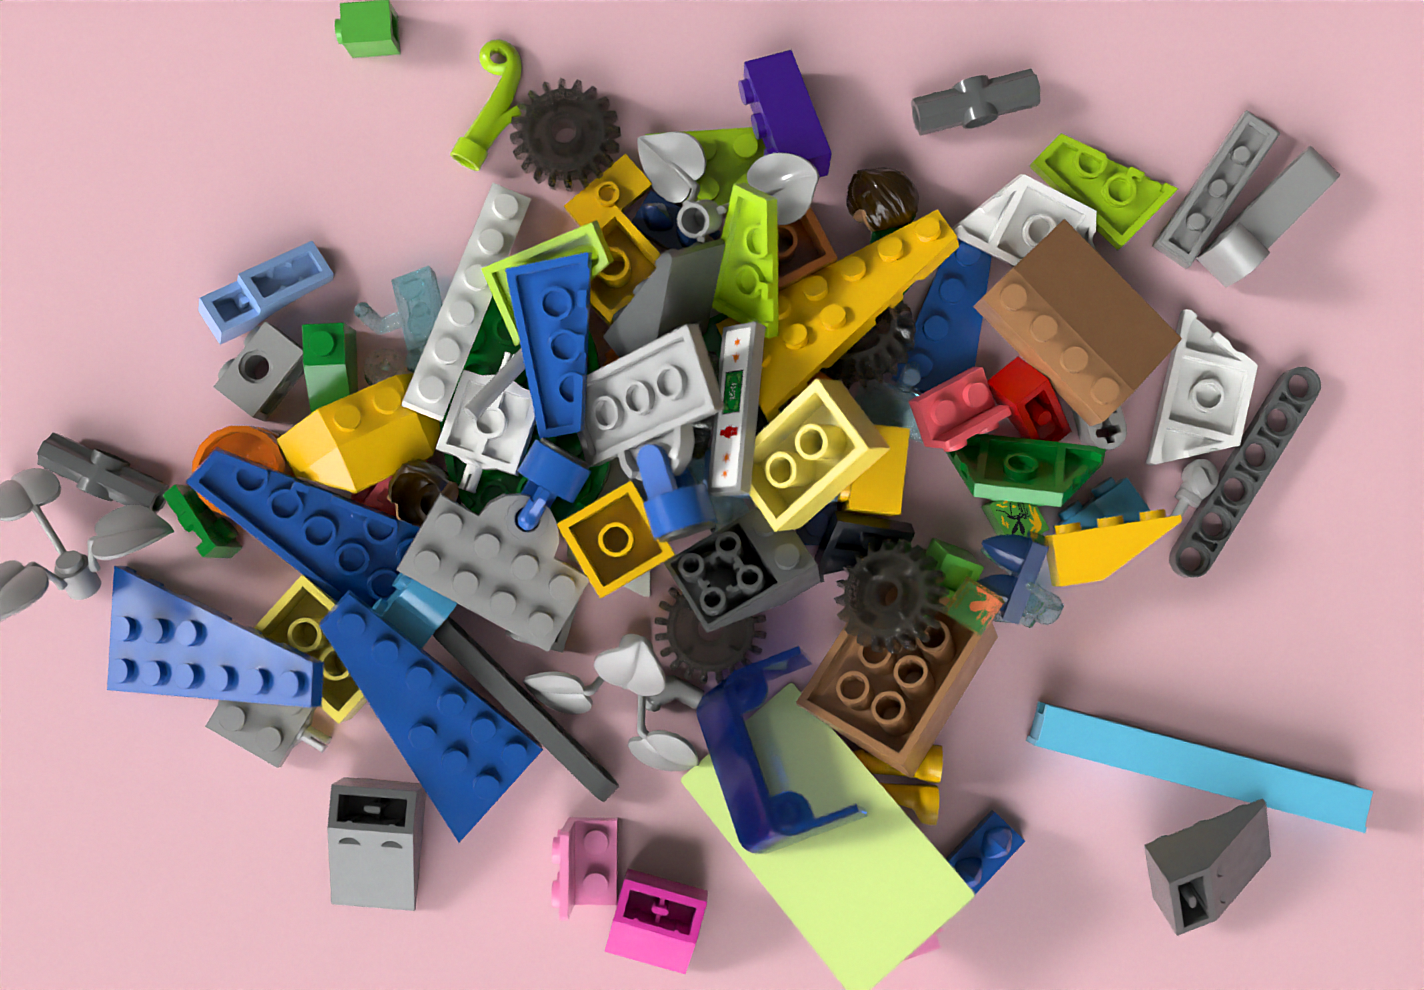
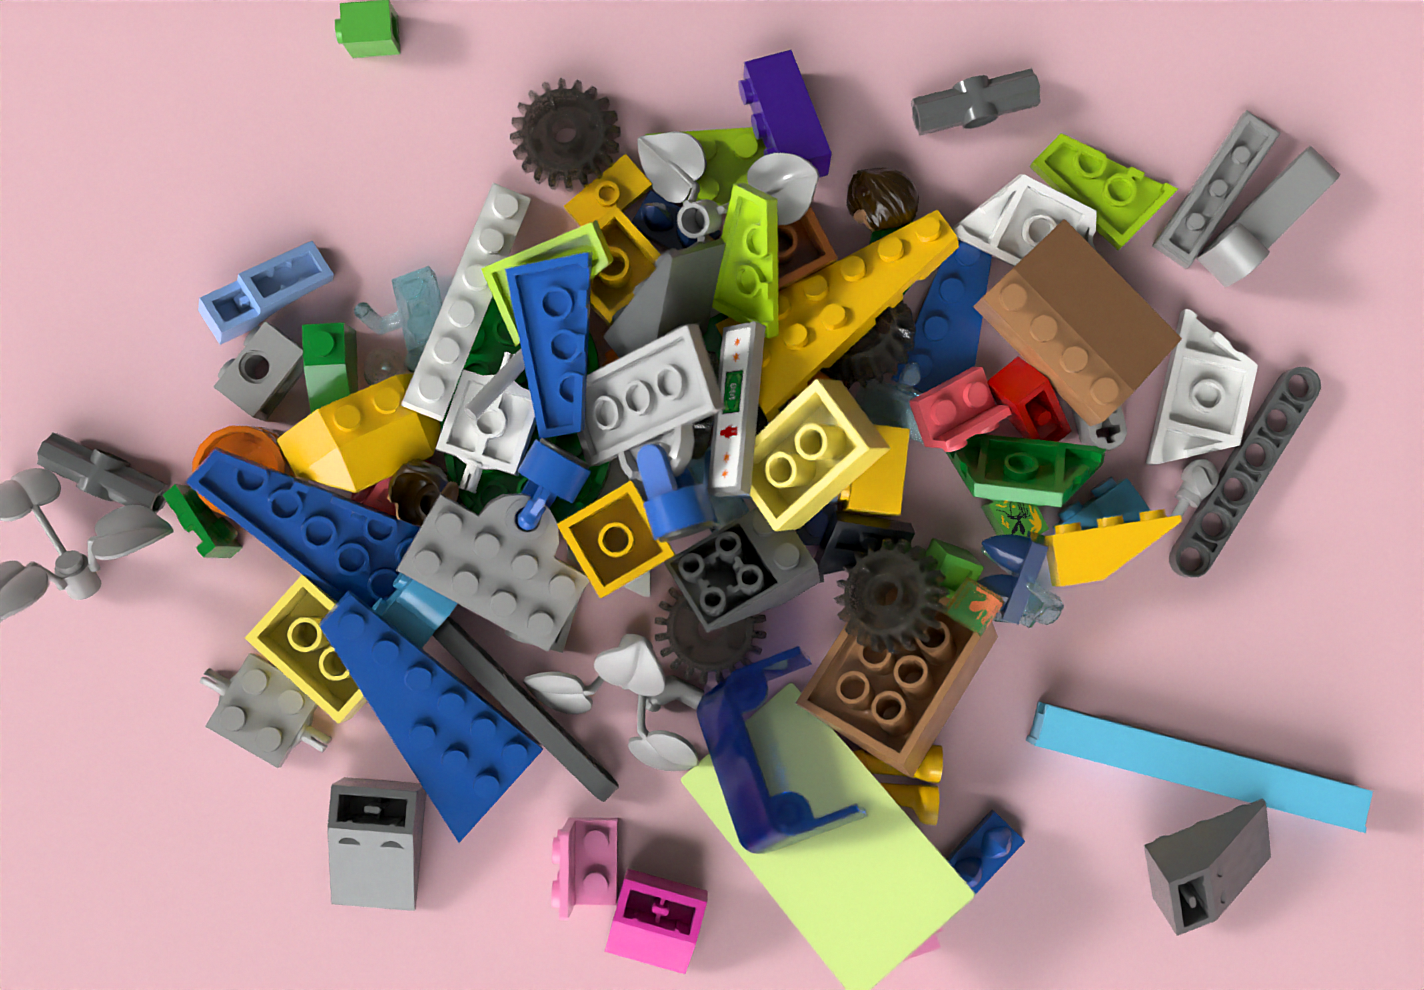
(191, 650): wing -> none
(494, 116): lime plant -> none

